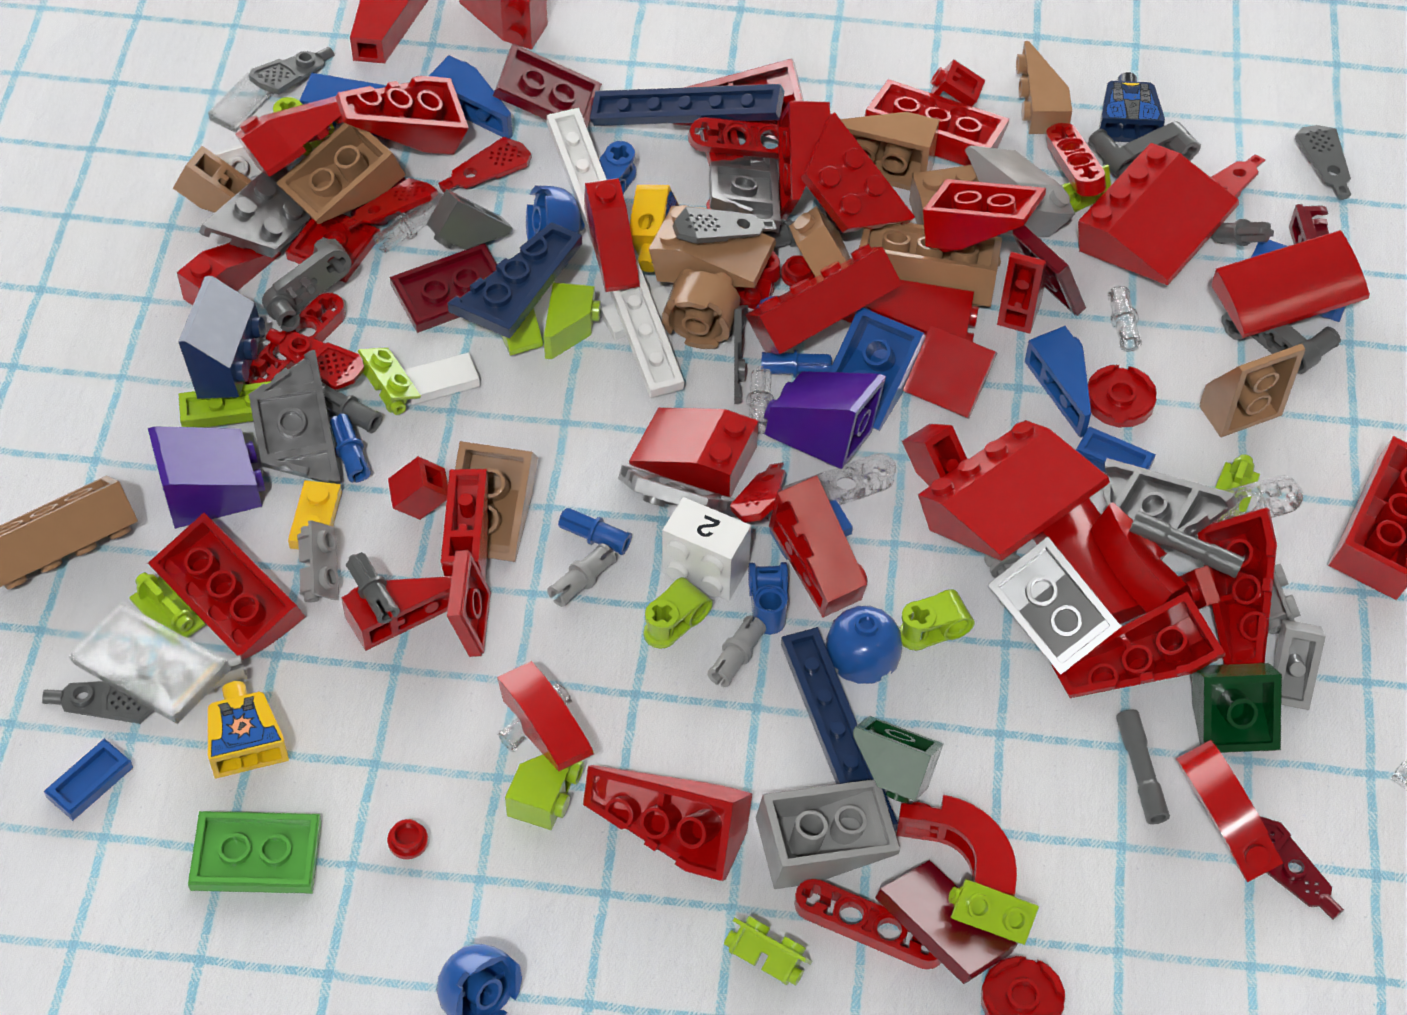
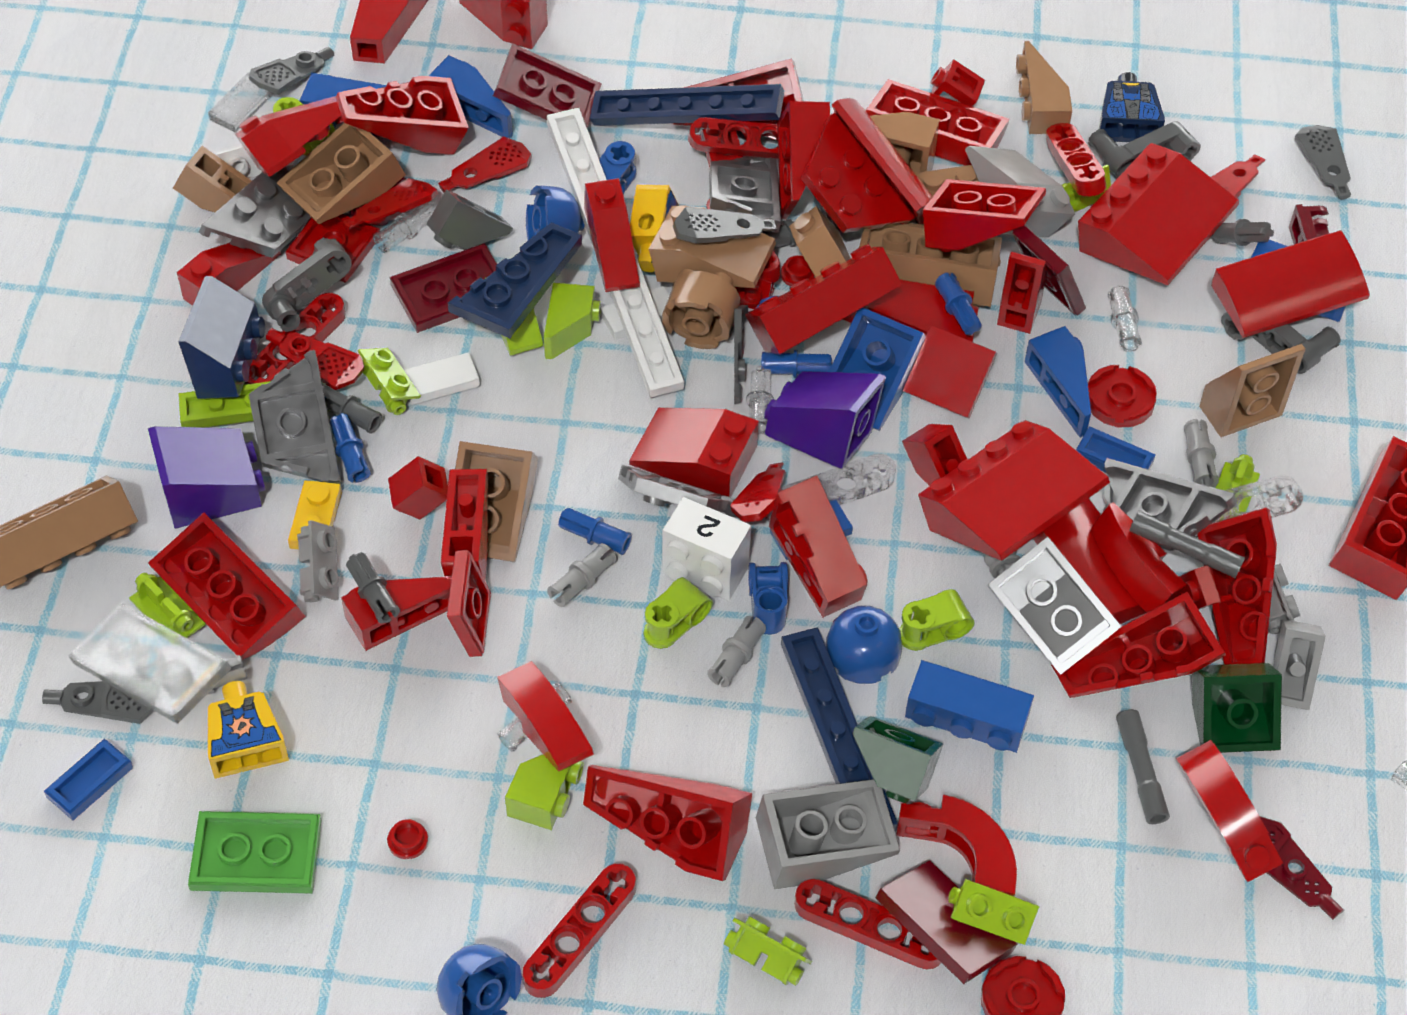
(574, 926): none -> red beam
(884, 155): none -> red slope
(958, 302): none -> blue axle
(968, 706): none -> blue brick
(1201, 453): none -> light grey pin

